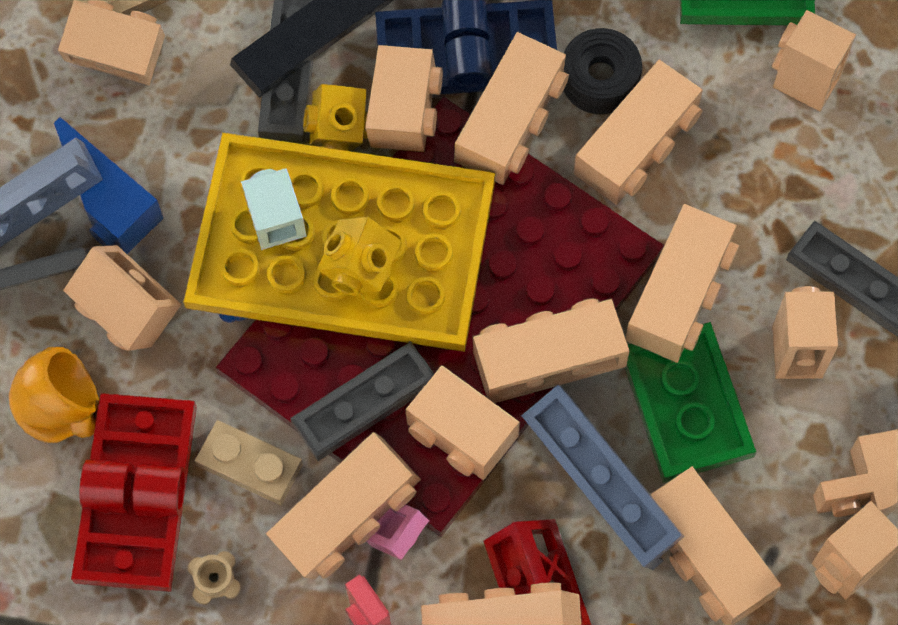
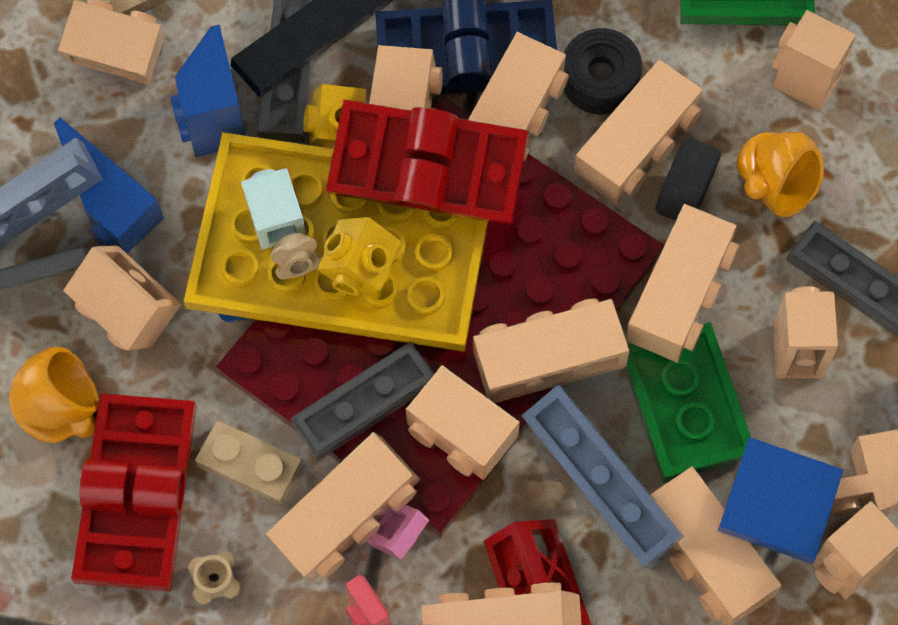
(206, 96): none -> blue slope
(295, 256): none -> tan plate
(427, 161): none -> red plate
(688, 177): none -> black tyre
(780, 500): none -> blue tile
(781, 170): none -> light orange piece

